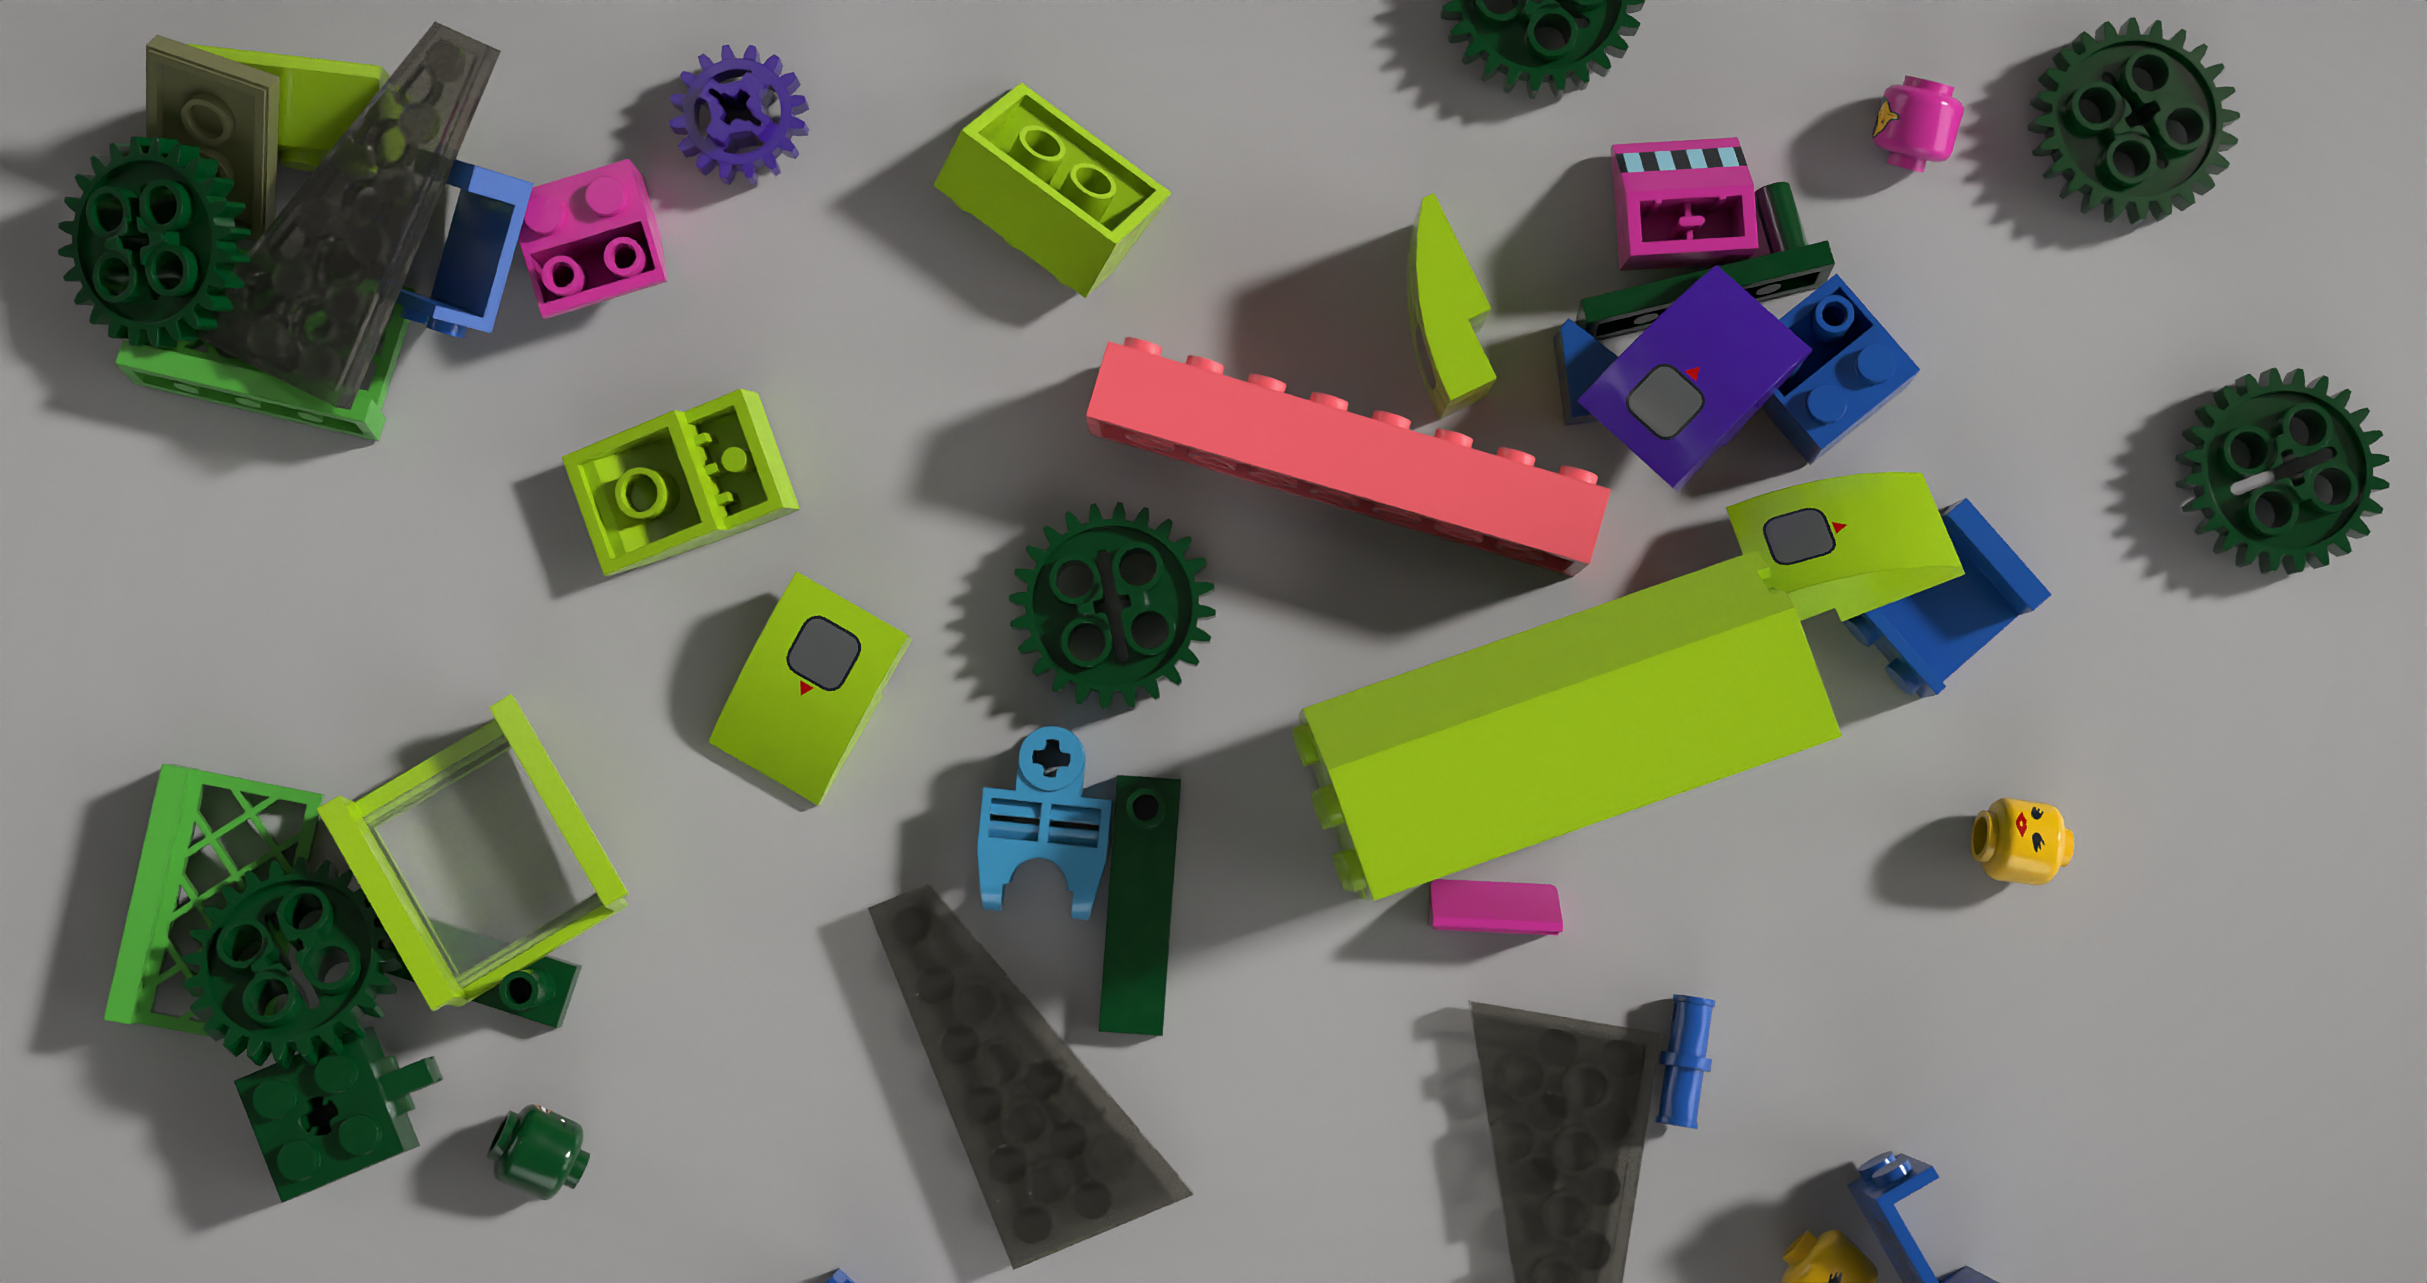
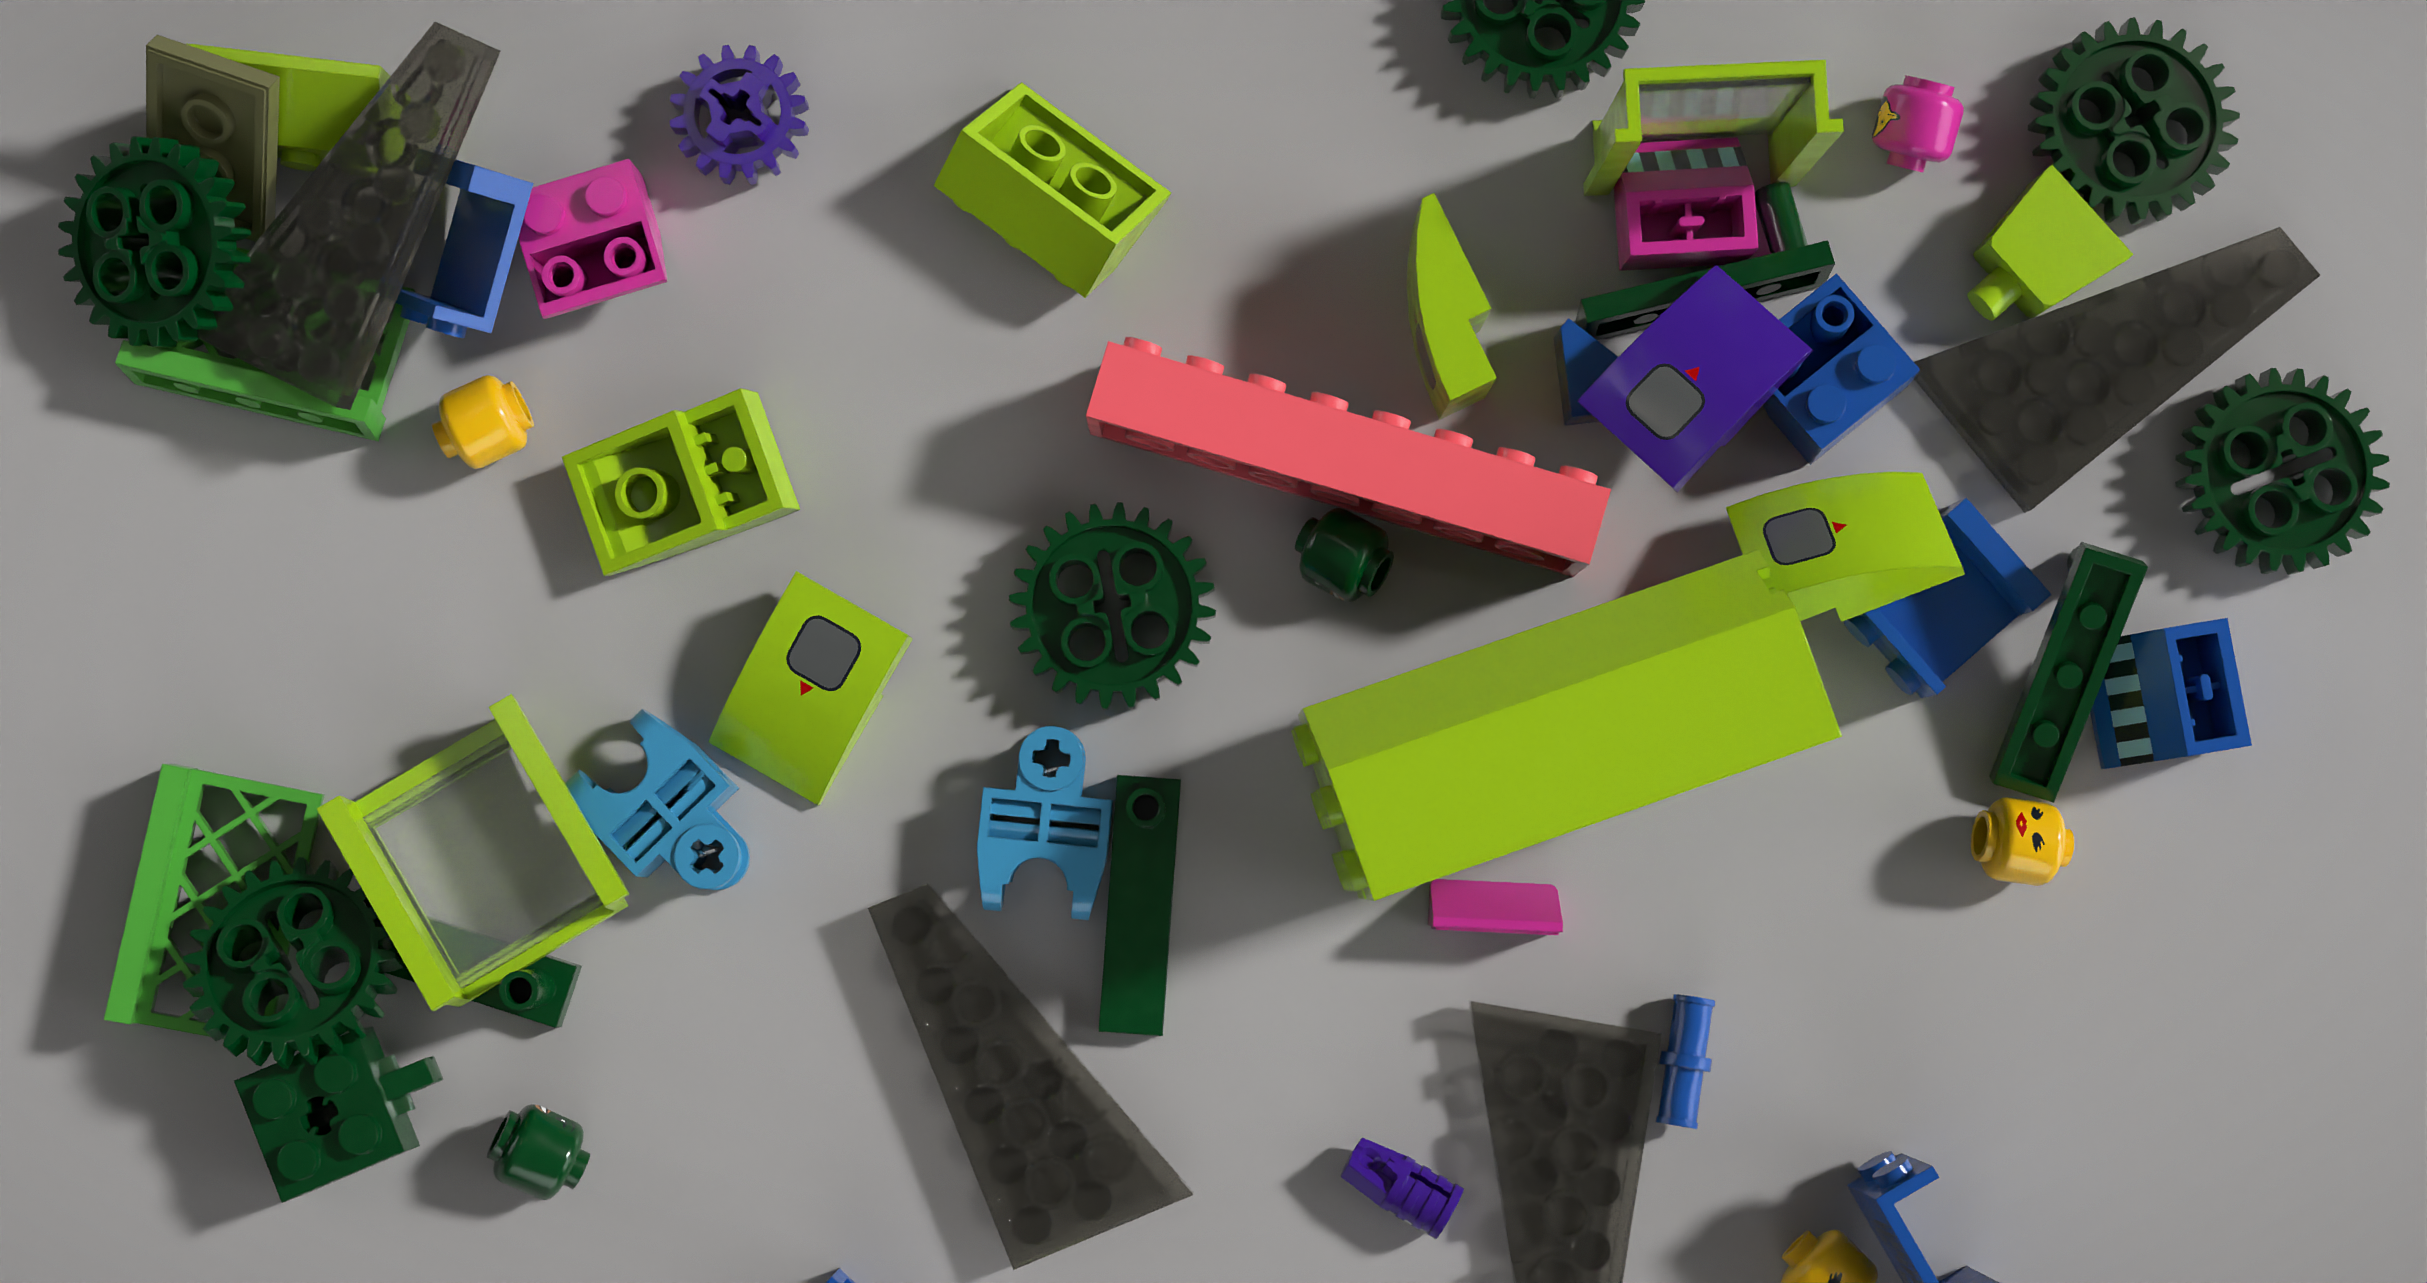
(482, 421): none -> yellow head
(668, 812): none -> dark azure piece
(1344, 554): none -> dark green head
(1402, 1186): none -> dark purple hinge
(1718, 100): none -> piece
(2043, 250): none -> lime torso
(2068, 671): none -> dark green piece
(2078, 378): none -> clear smoke wing
(2170, 696): none -> blue slope

